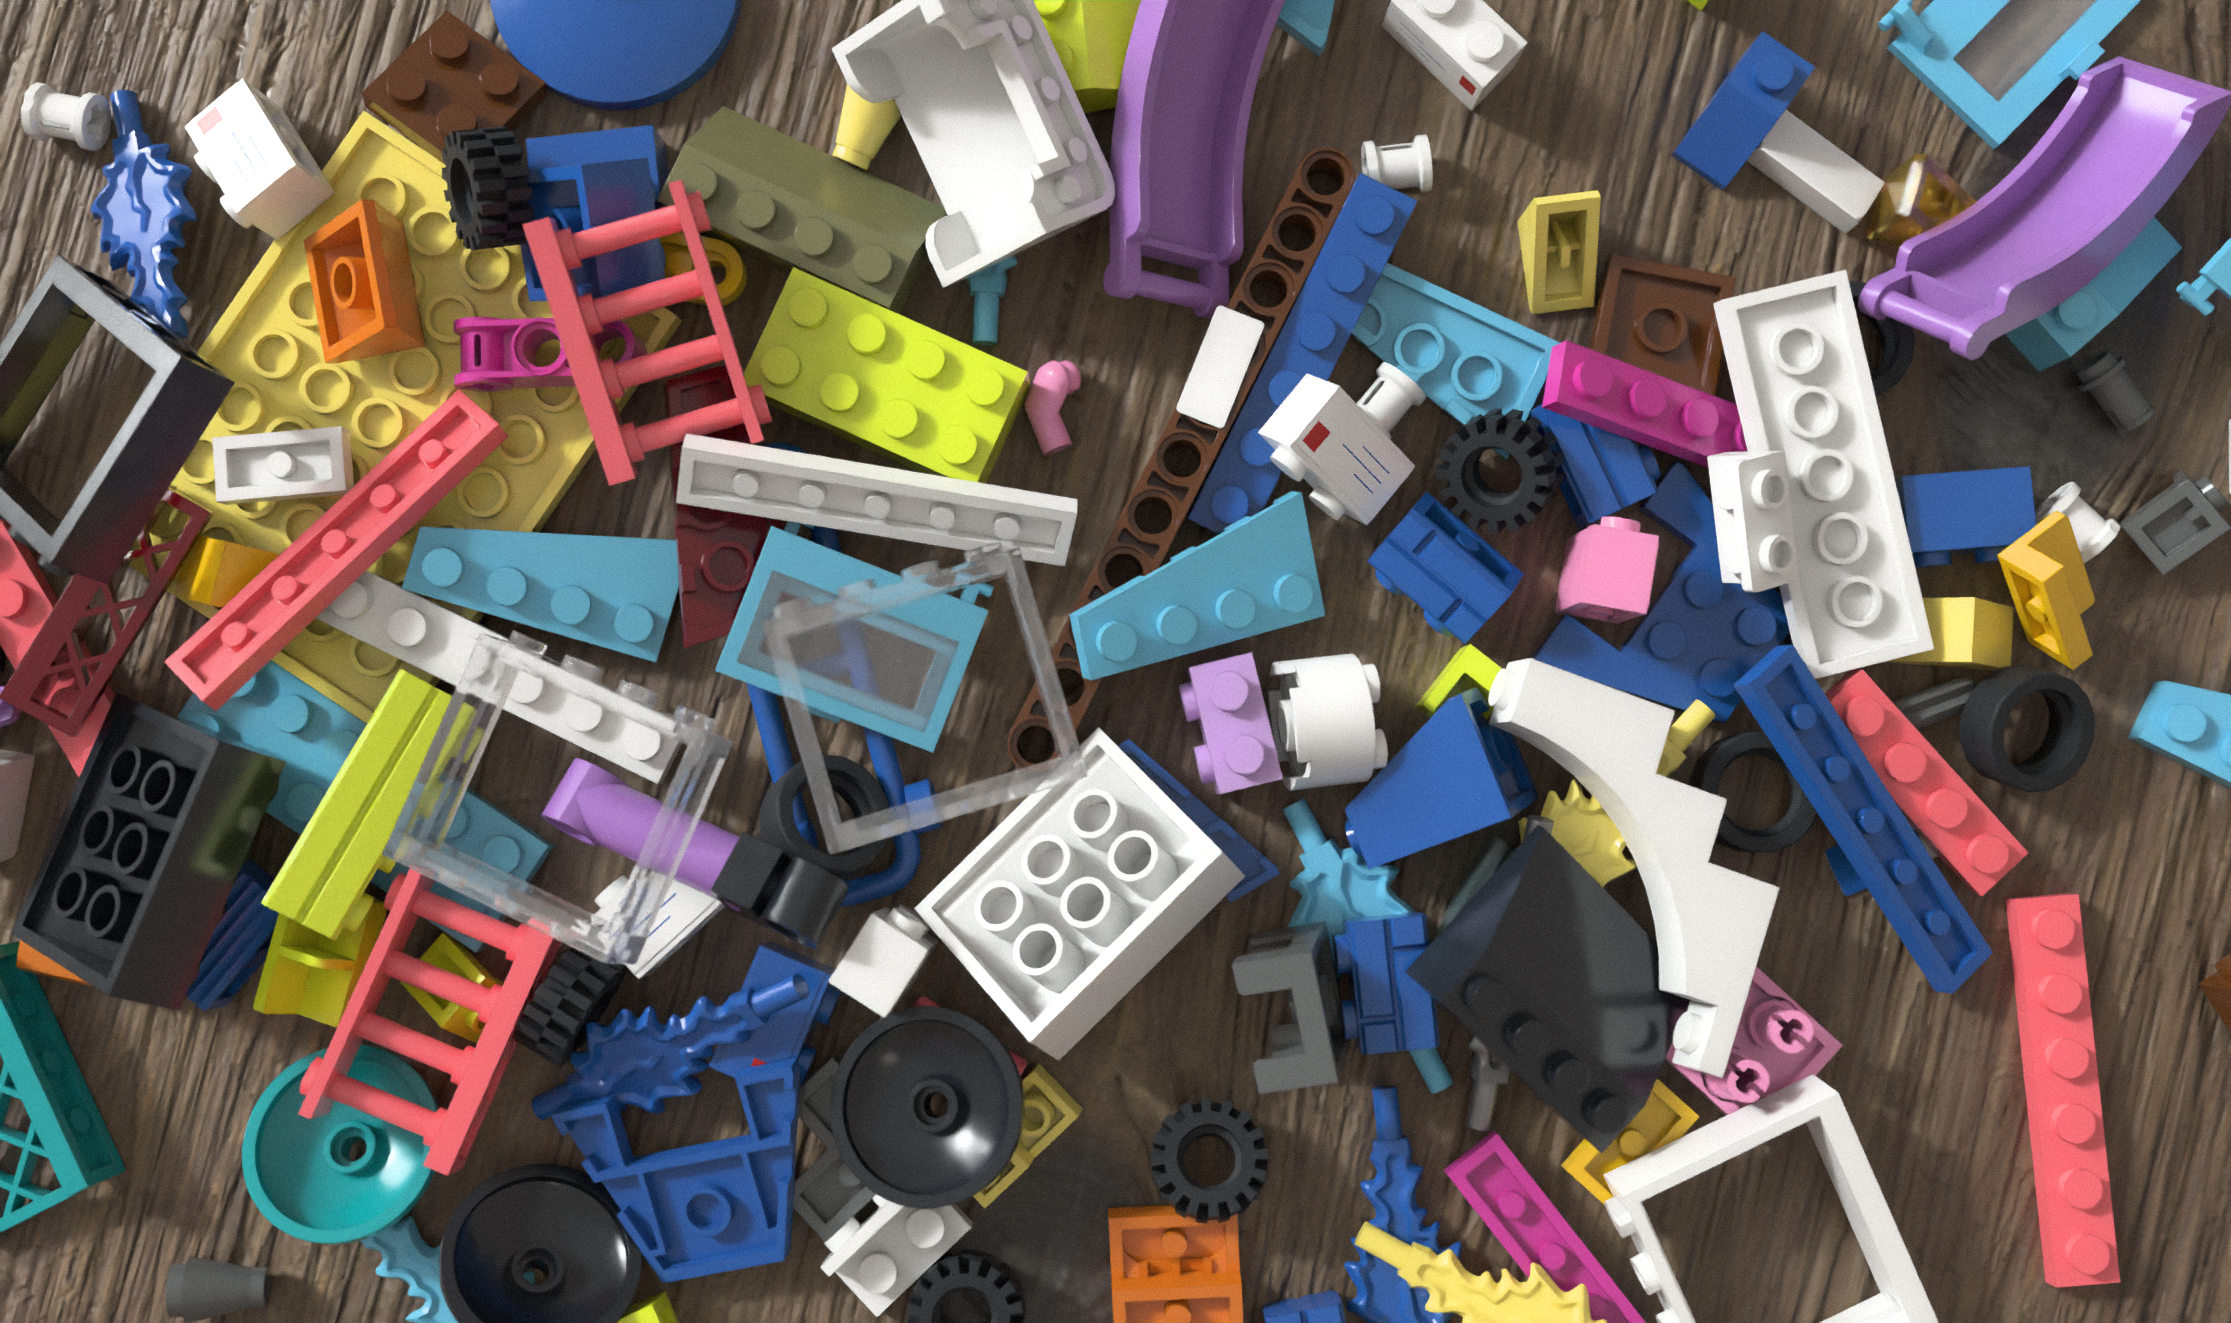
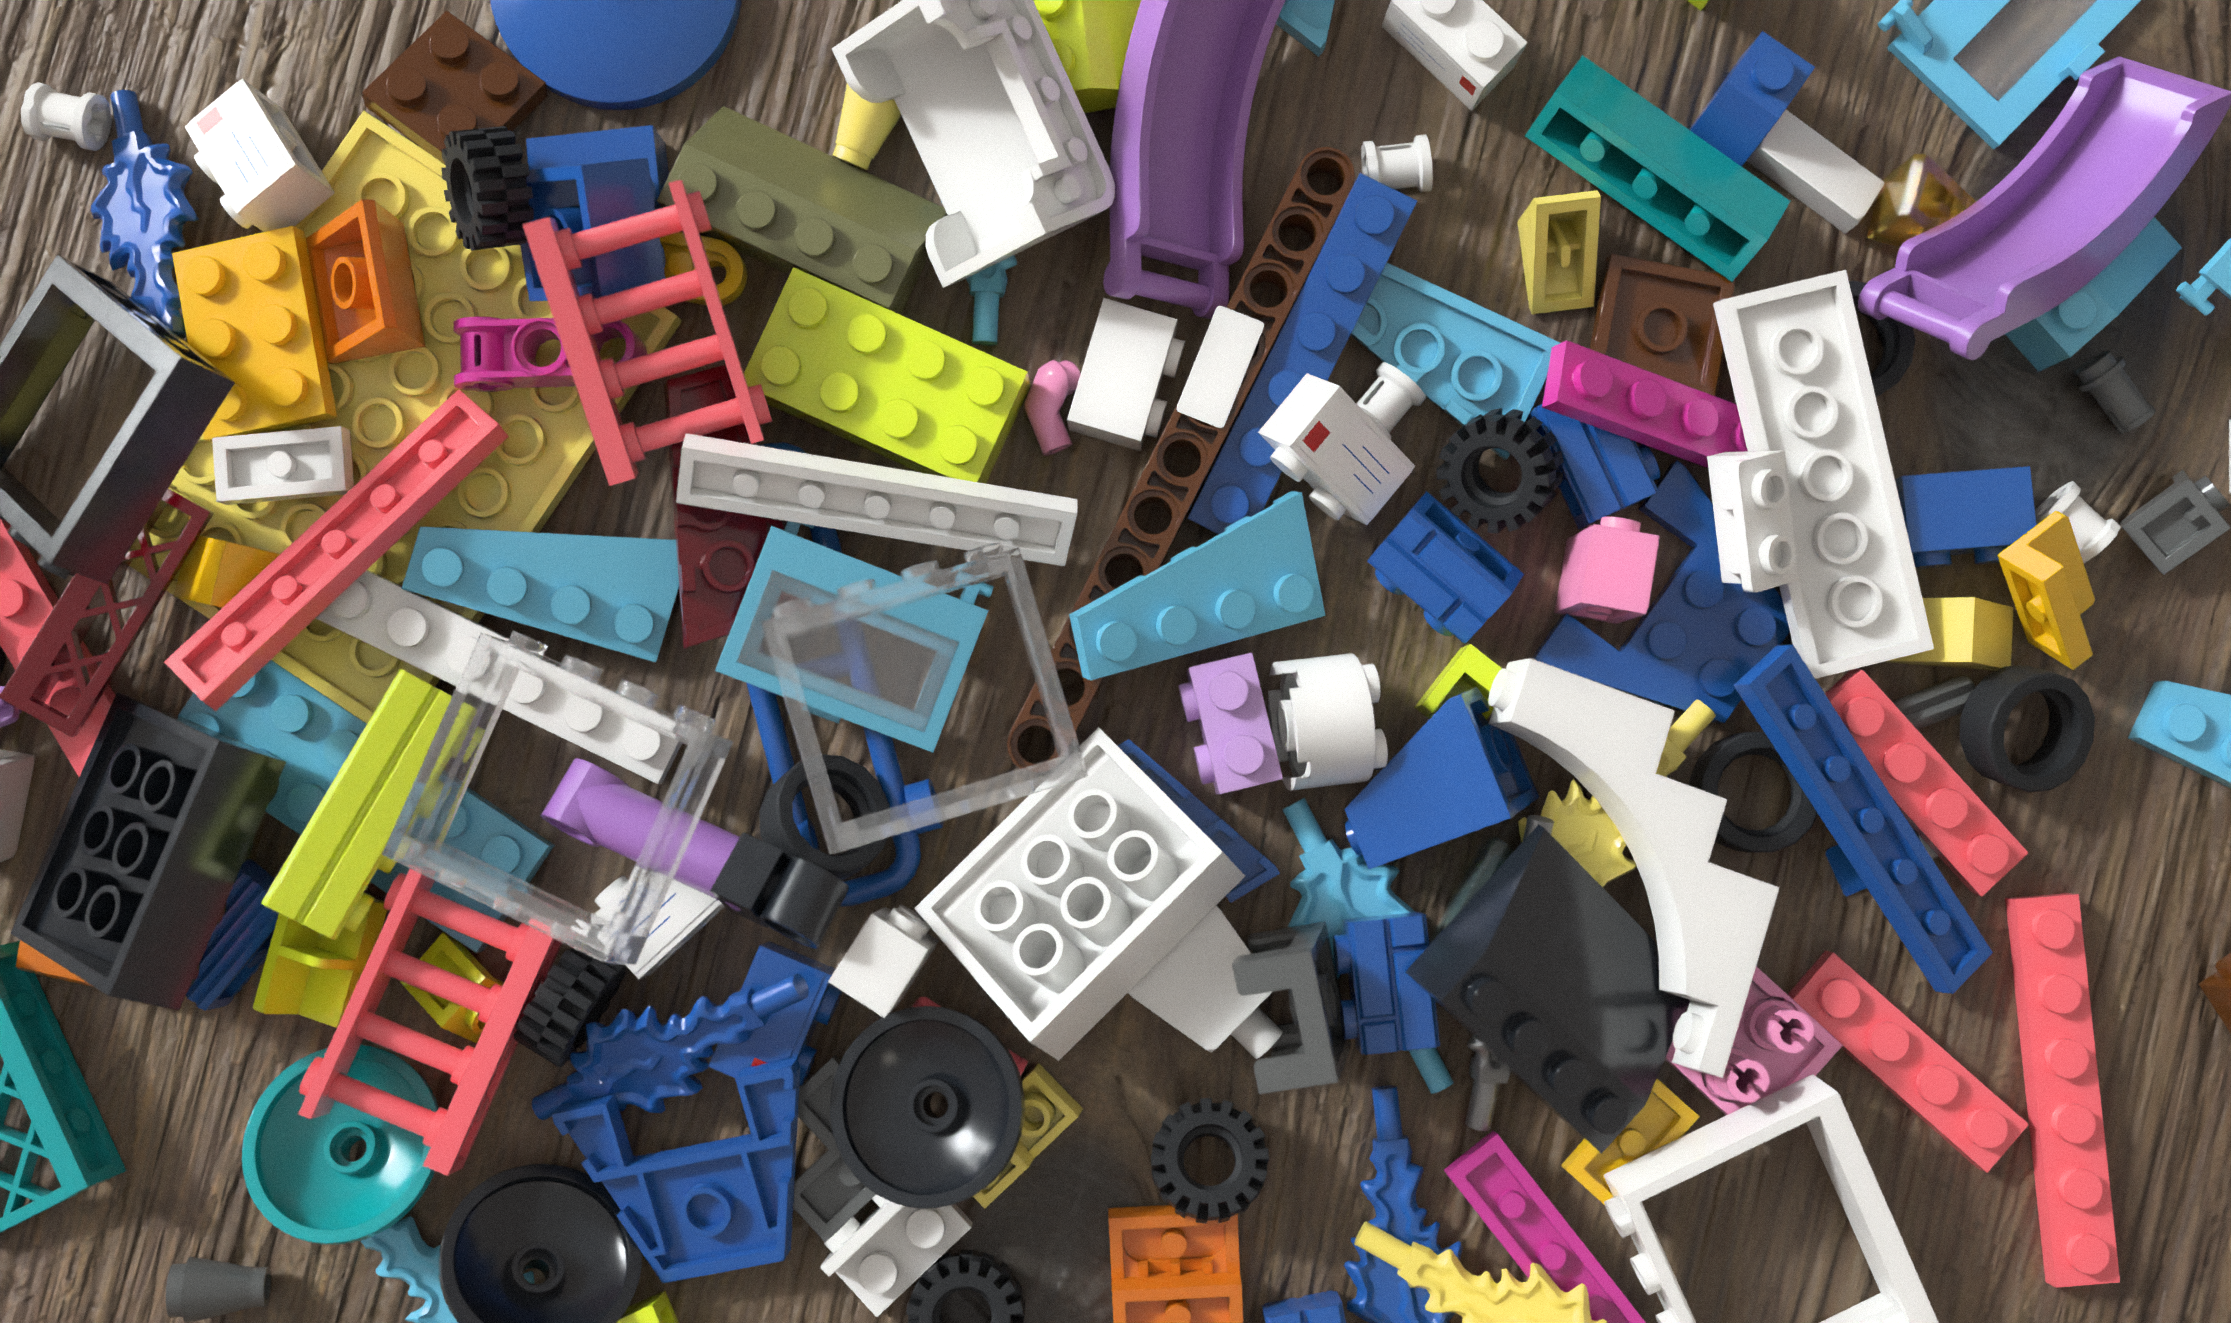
(258, 321): none -> yellow plate
(1124, 374): none -> white brick
(1199, 994): none -> white torso
(1658, 169): none -> teal brick
(1908, 1062): none -> coral plate

